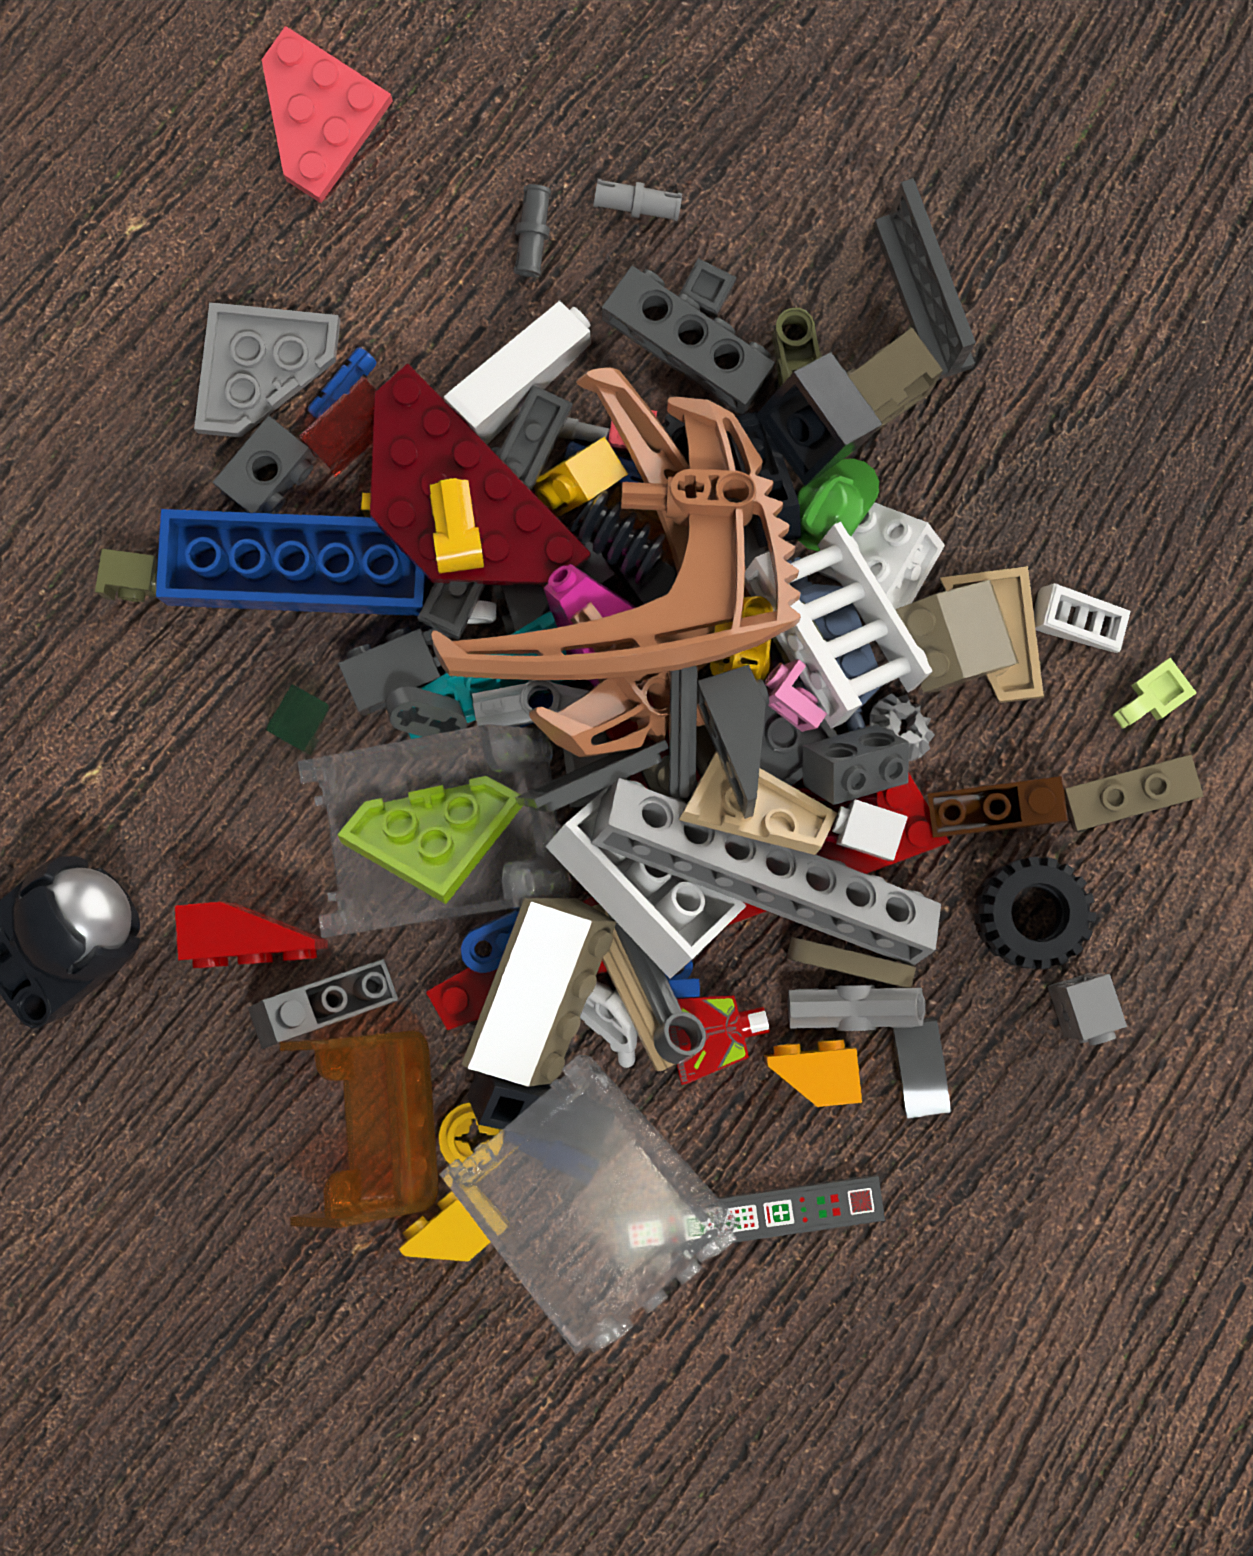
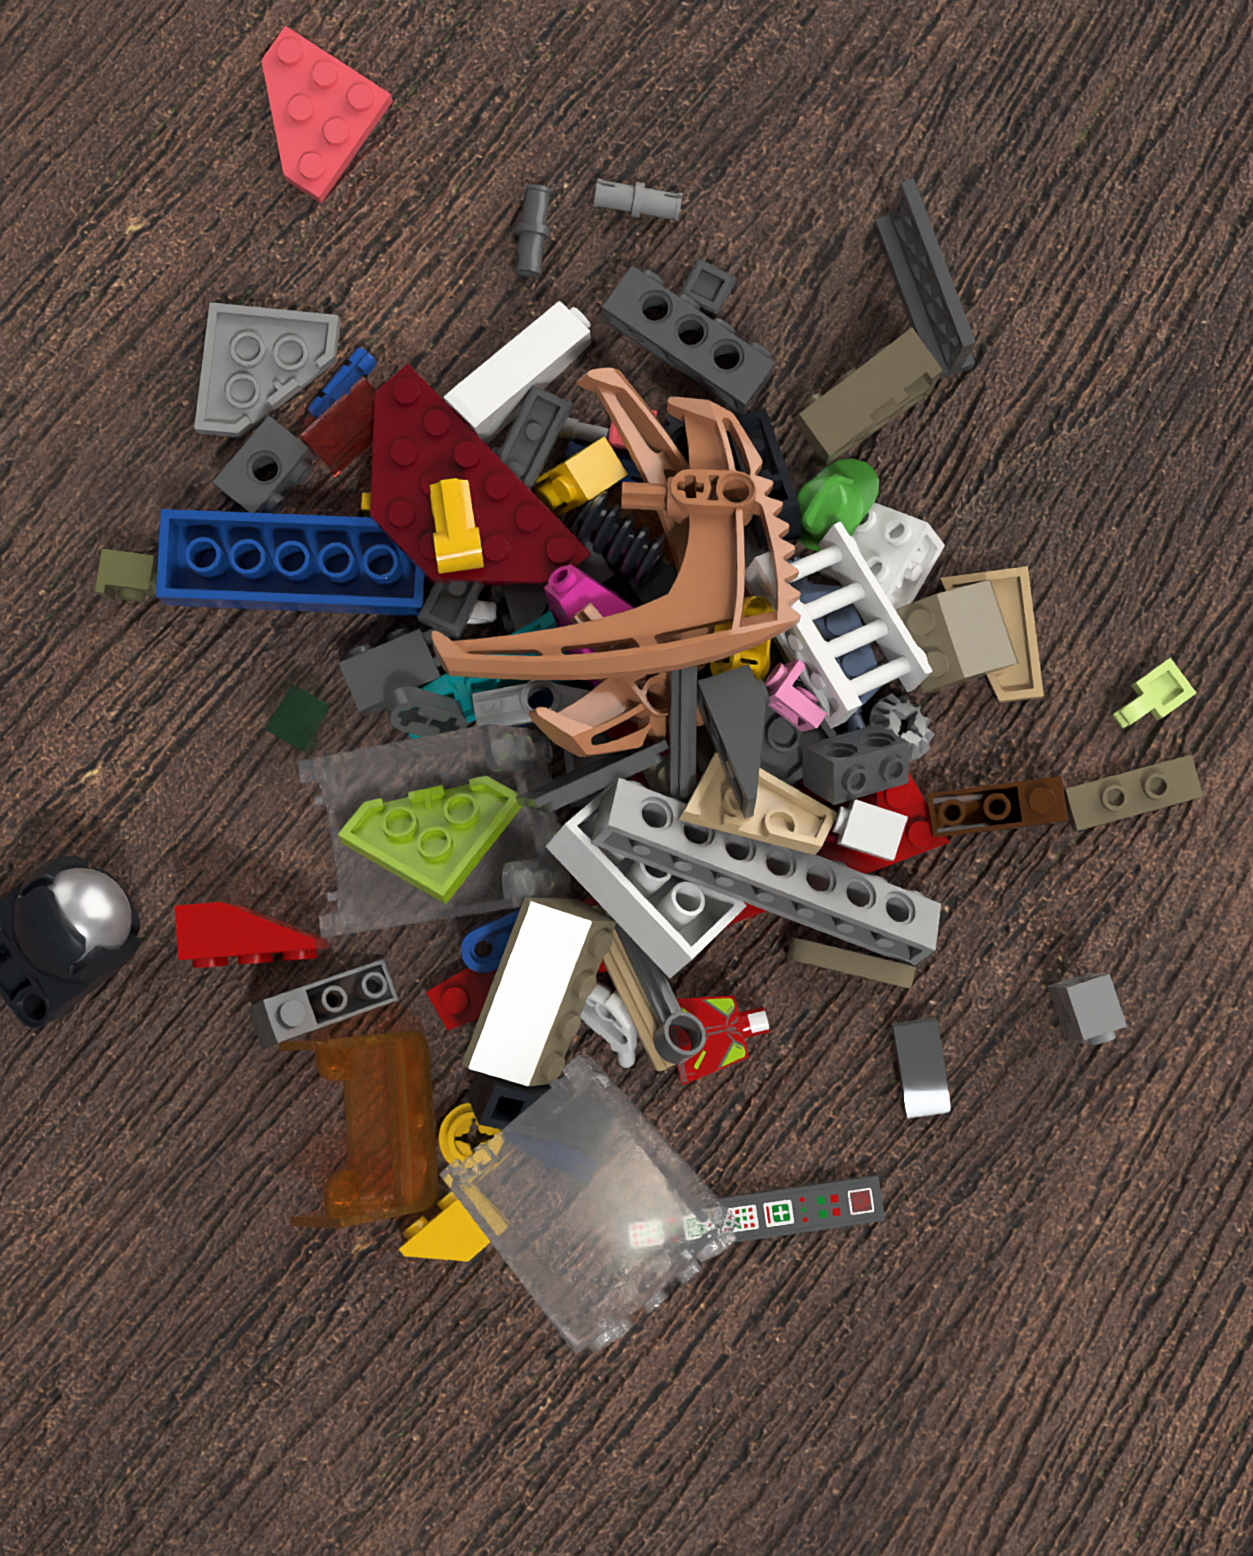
(682, 986): blue tile -> none
(794, 354): olive piece -> none
(818, 418): black slope -> none
(820, 1075): light orange slope -> none
(856, 1008): light grey piece -> none
(1053, 617): white slope -> none
(1071, 910): black tyre -> none

